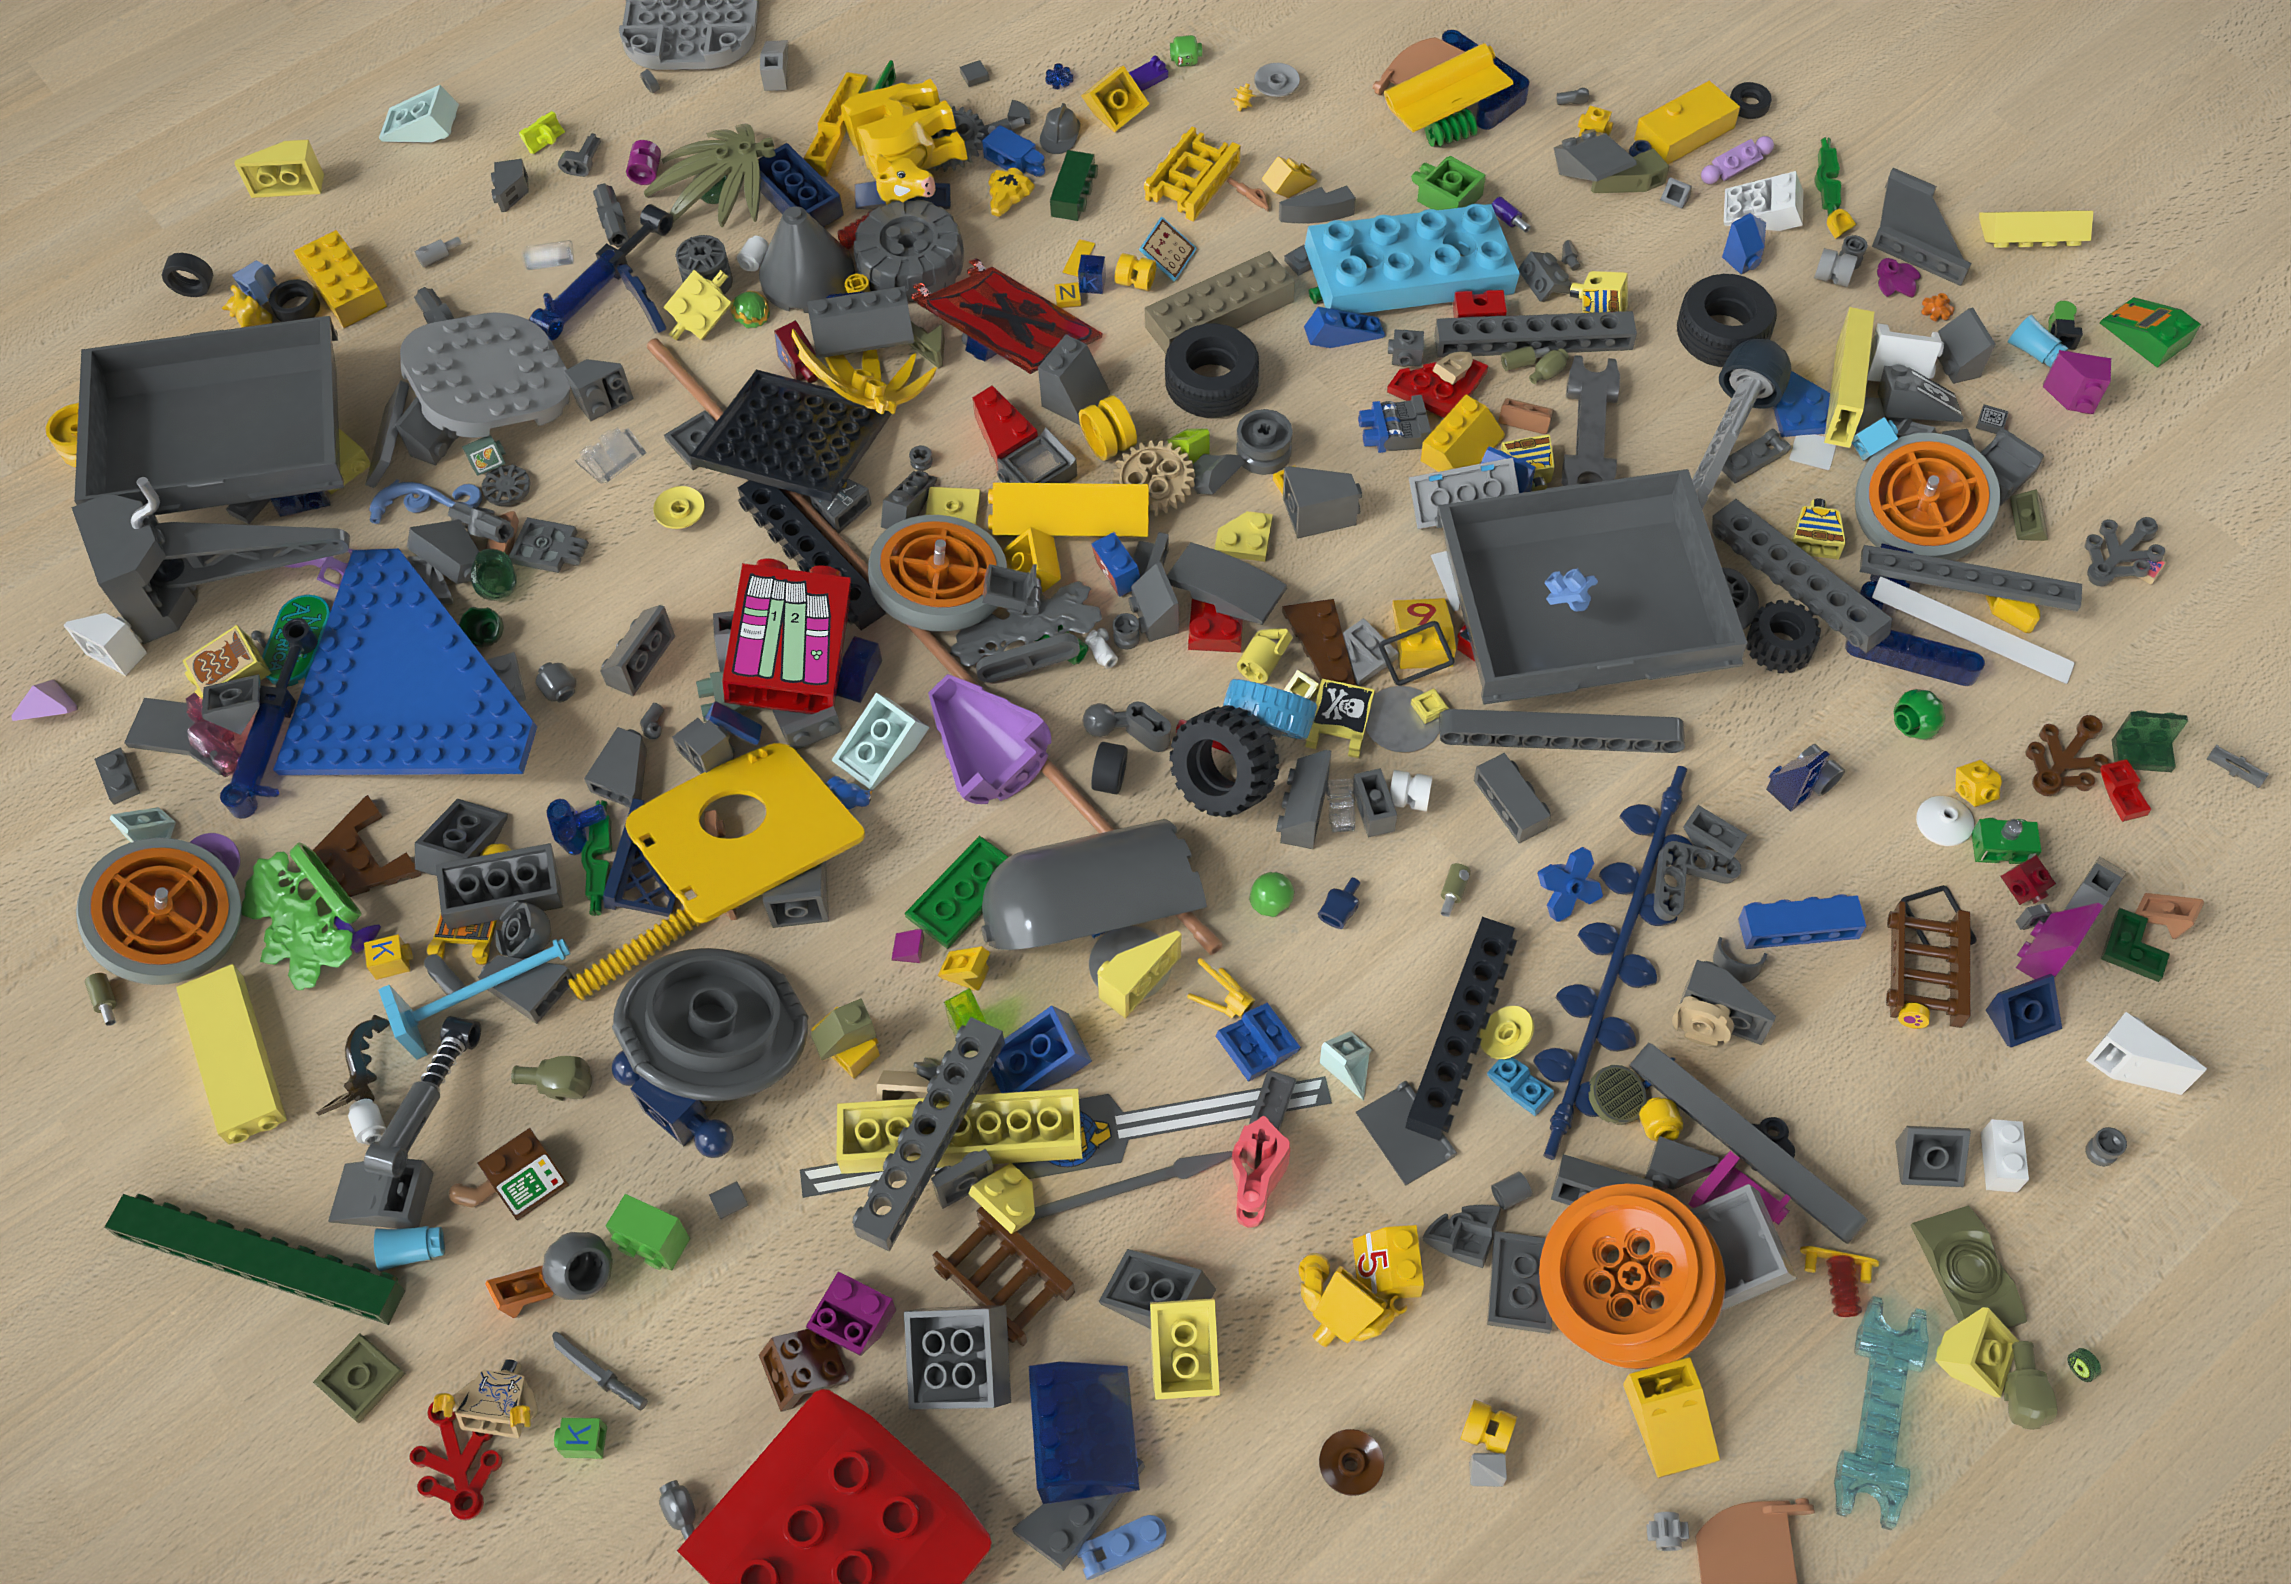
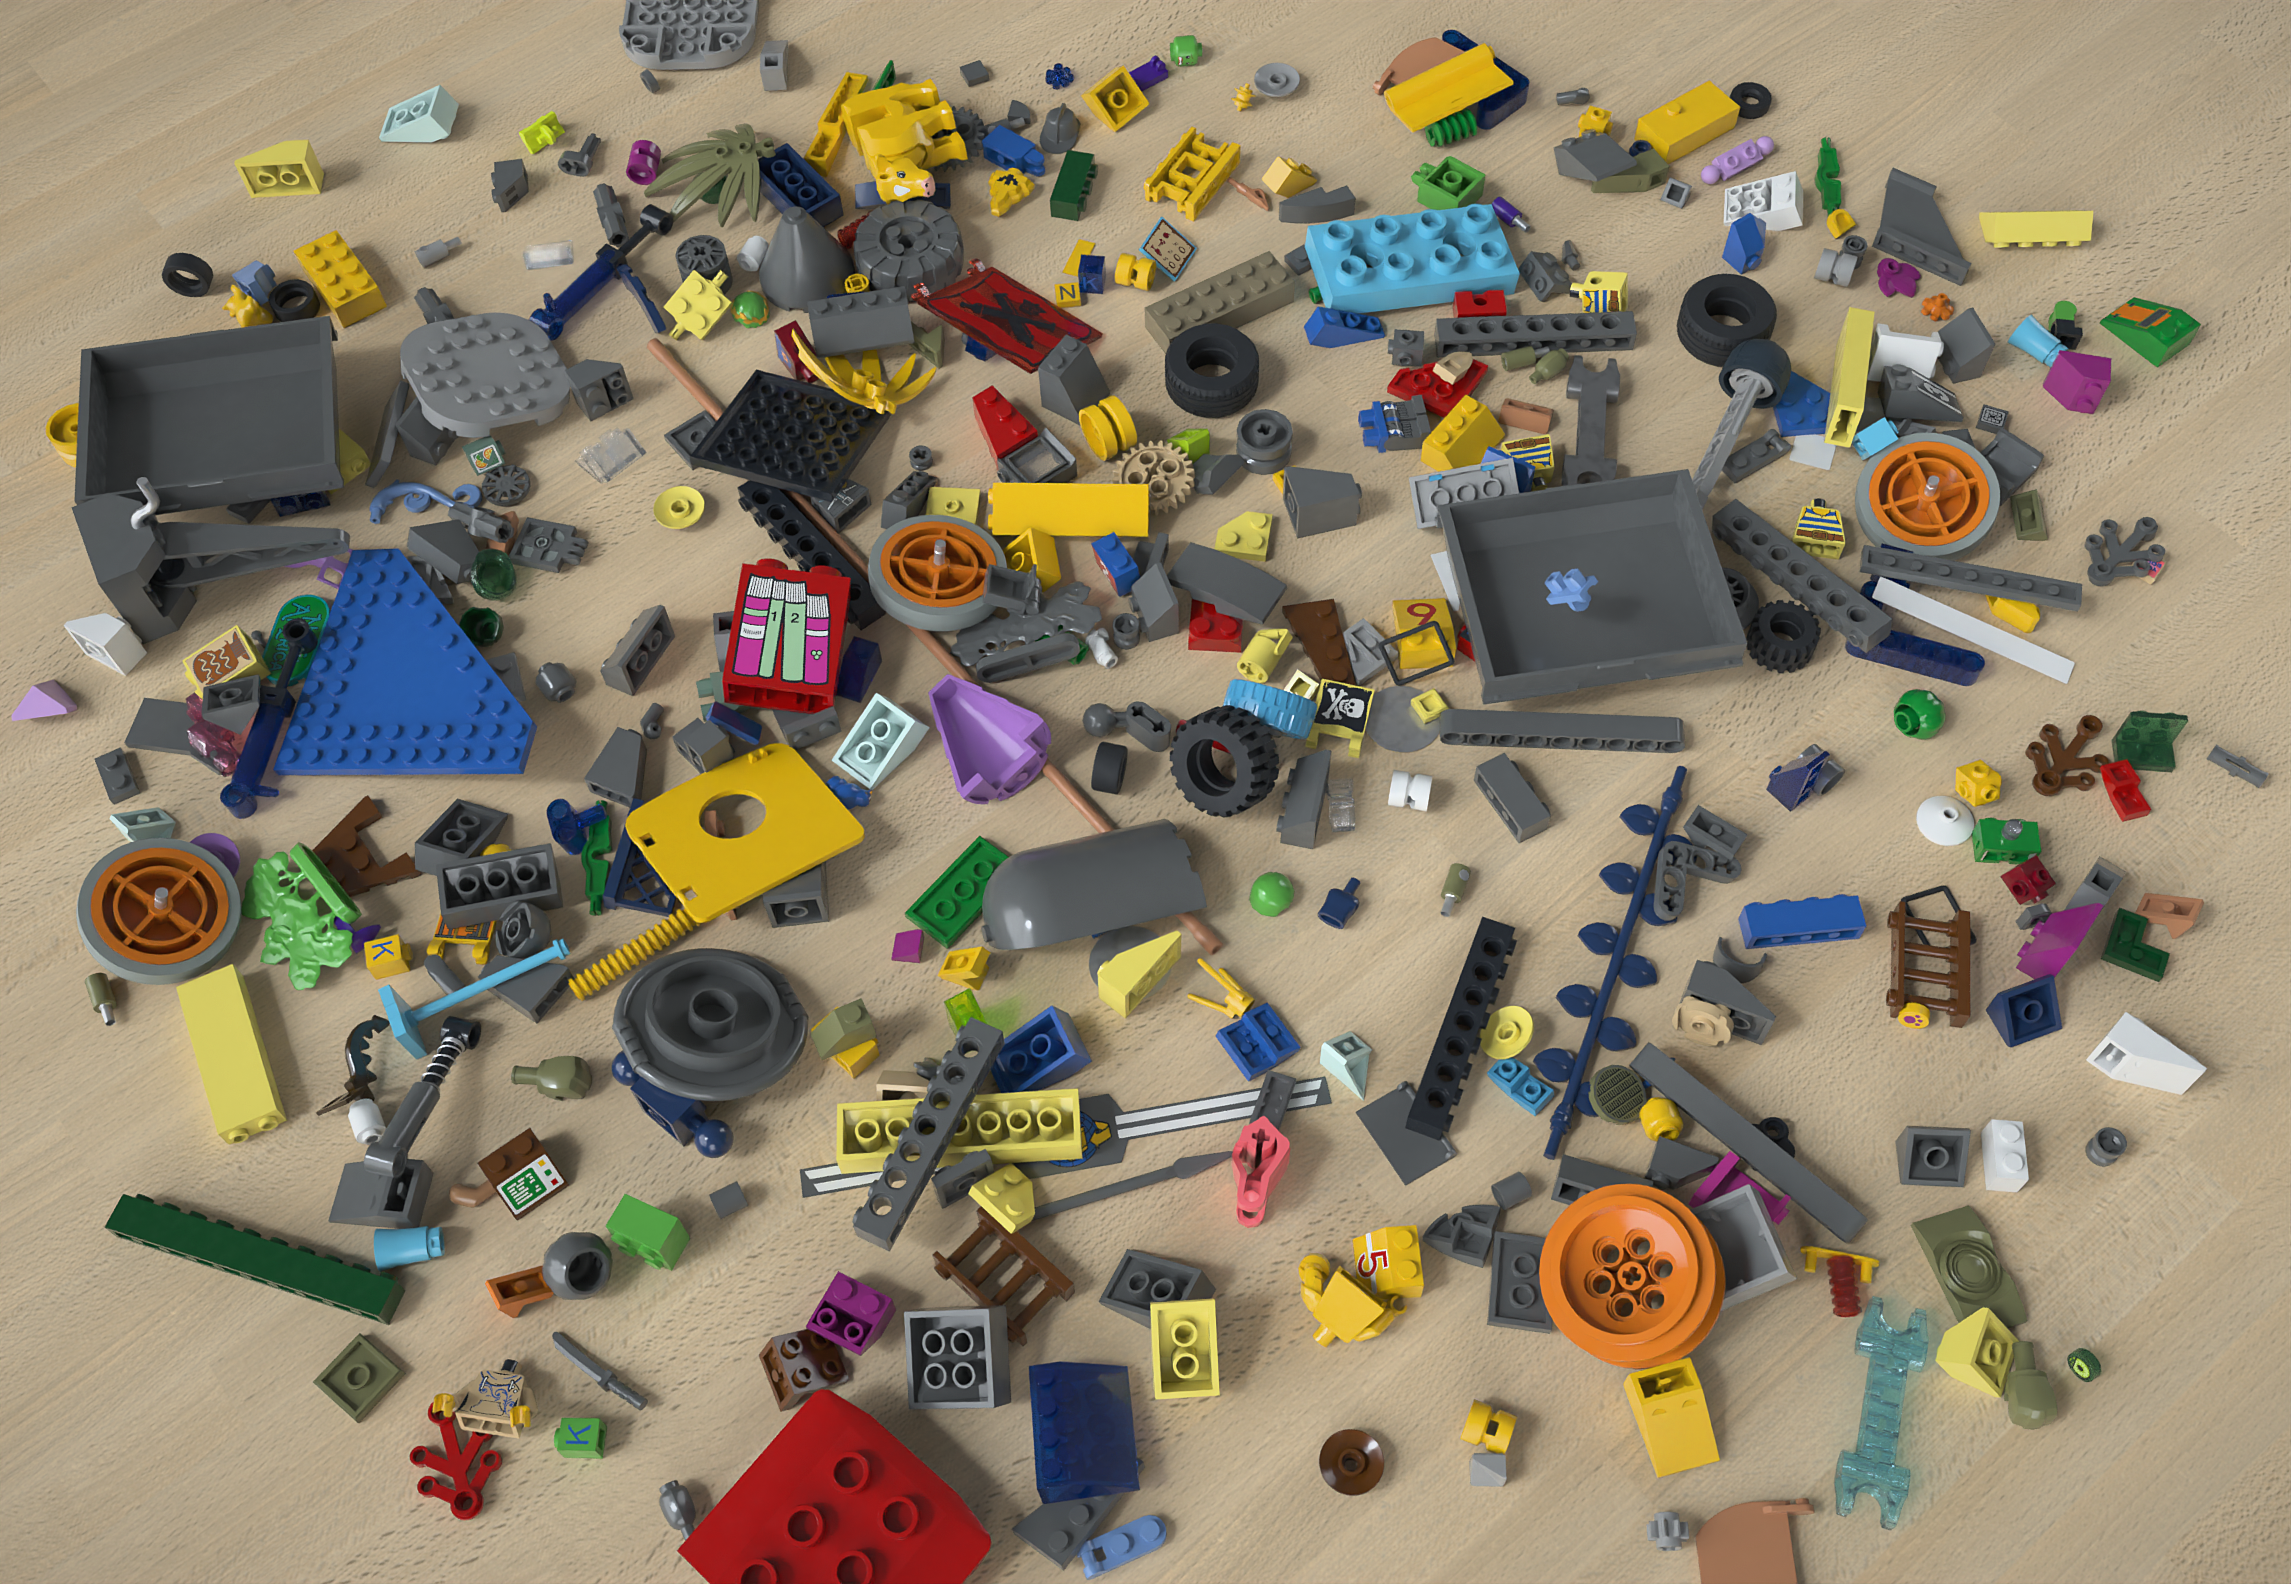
(1374, 802): dark grey brick -> none
(1570, 883): blue plant -> none

